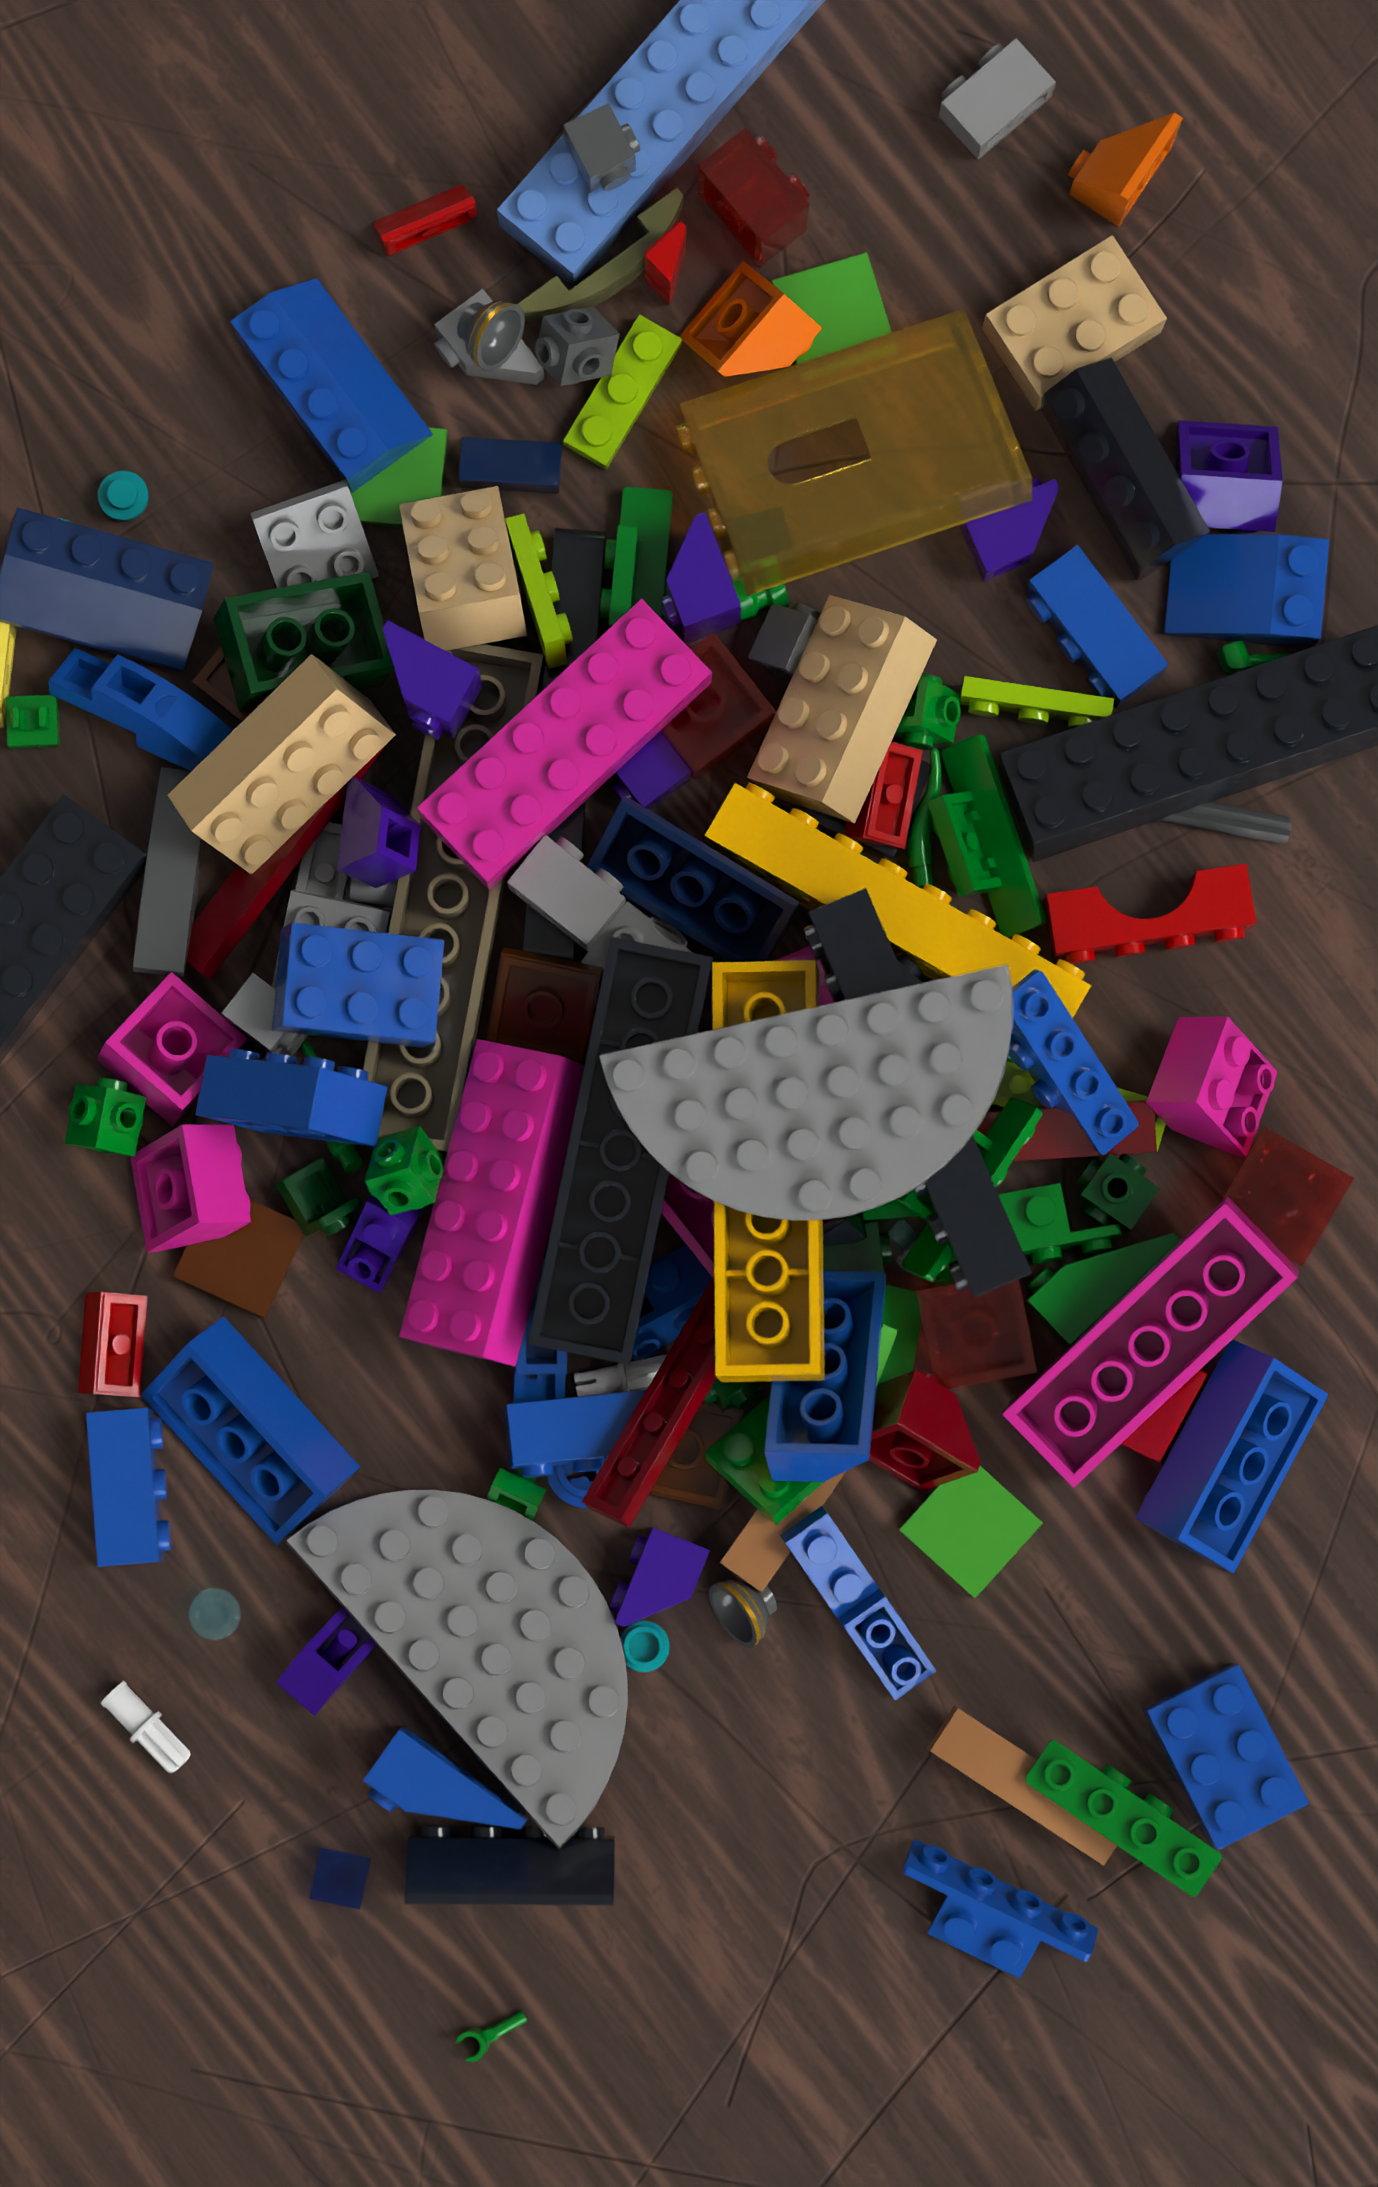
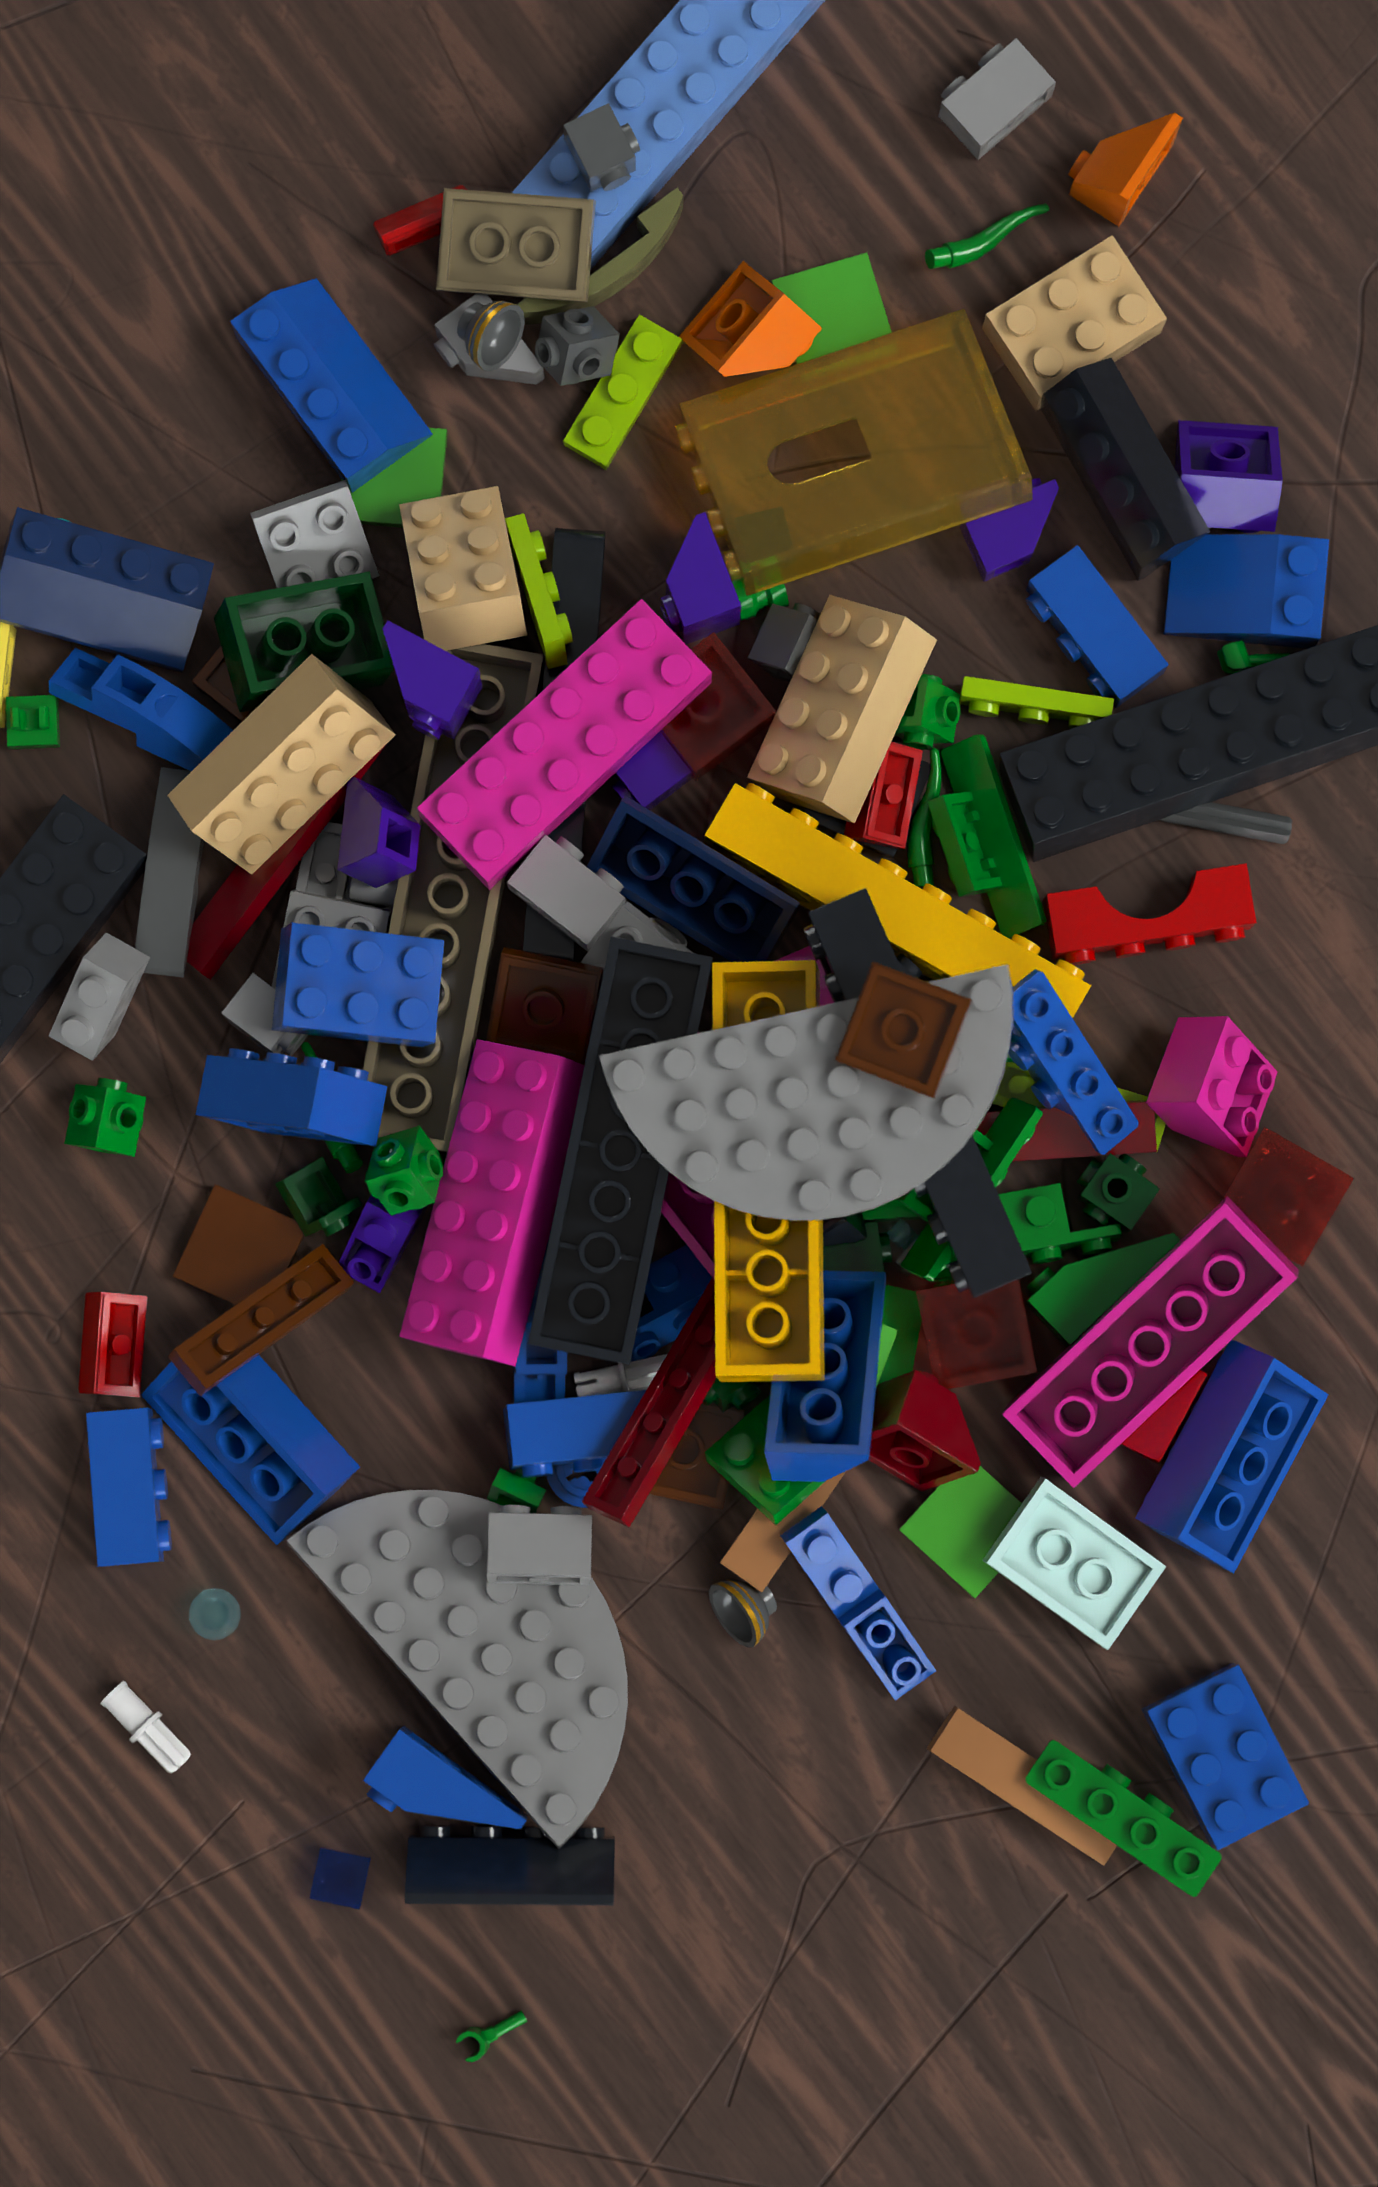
(99, 996): none -> light grey brick
(123, 496): teal plate -> none
(166, 1047): dark pink slope -> none
(190, 1187): dark pink slope -> none
(261, 1320): none -> reddish brown plate
(327, 1662): dark purple slope -> none
(510, 465): dark blue slope -> none
(515, 245): none -> dark tan tile
(539, 1546): none -> light grey brick
(638, 553): green bracket -> none
(645, 1646): teal plate -> none
(663, 1576): dark purple slope -> none
(665, 260): red slope -> none
(754, 196): clear red brick -> none
(903, 1029): none -> reddish brown tile
(972, 248): none -> green animal
(992, 1916): blue bracket -> none
(1074, 1563): none -> light aqua plate

